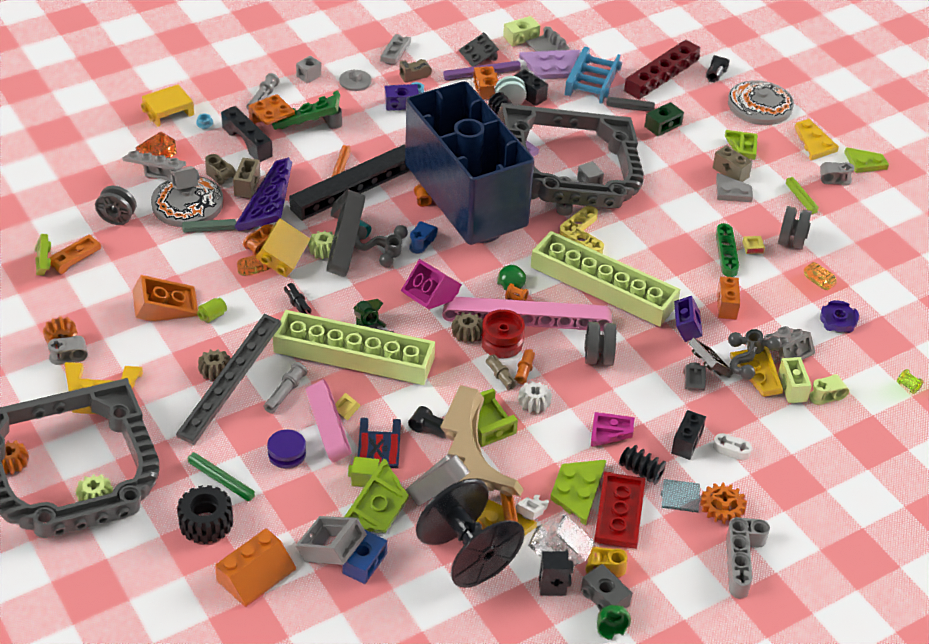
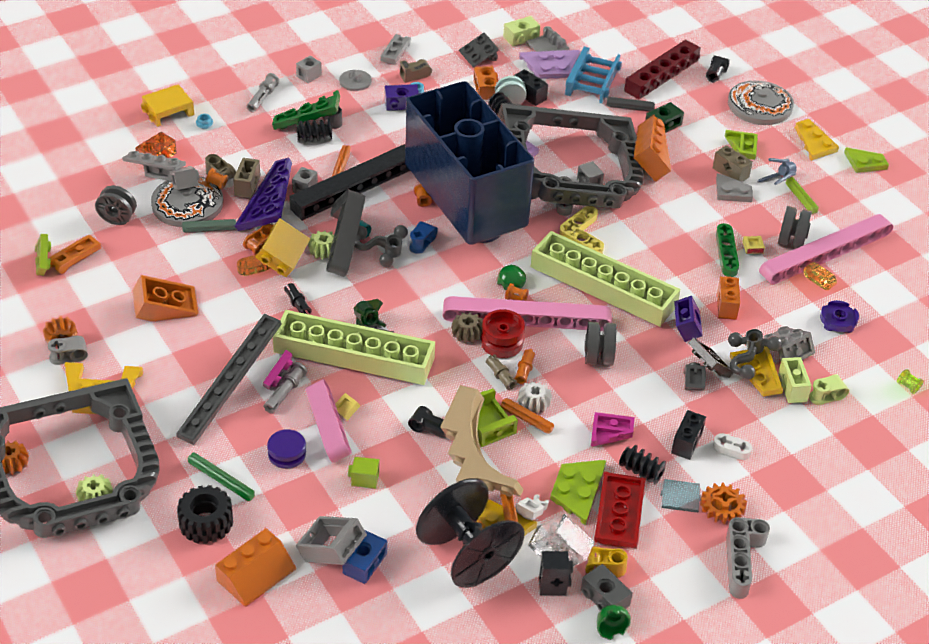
(212, 309): lime brick -> none
(212, 363): dark tan gear -> none
(216, 178): none -> orange bush
(257, 142): black arch -> none
(269, 110): orange bracket -> none
(282, 365): none -> dark pink wing
(303, 179): none -> light grey brick
(314, 130): none -> black piece
(379, 500): lime wing -> none
(380, 444): flag -> none
(430, 286): dark pink slope -> none
(437, 478): light grey beam -> none
(468, 72): medium lavender axle -> none
(527, 415): none -> orange axle
(652, 148): none -> orange wedge
(786, 169): none -> sand blue plant
(826, 248): none -> bright pink beam
(835, 173): light grey piece -> none

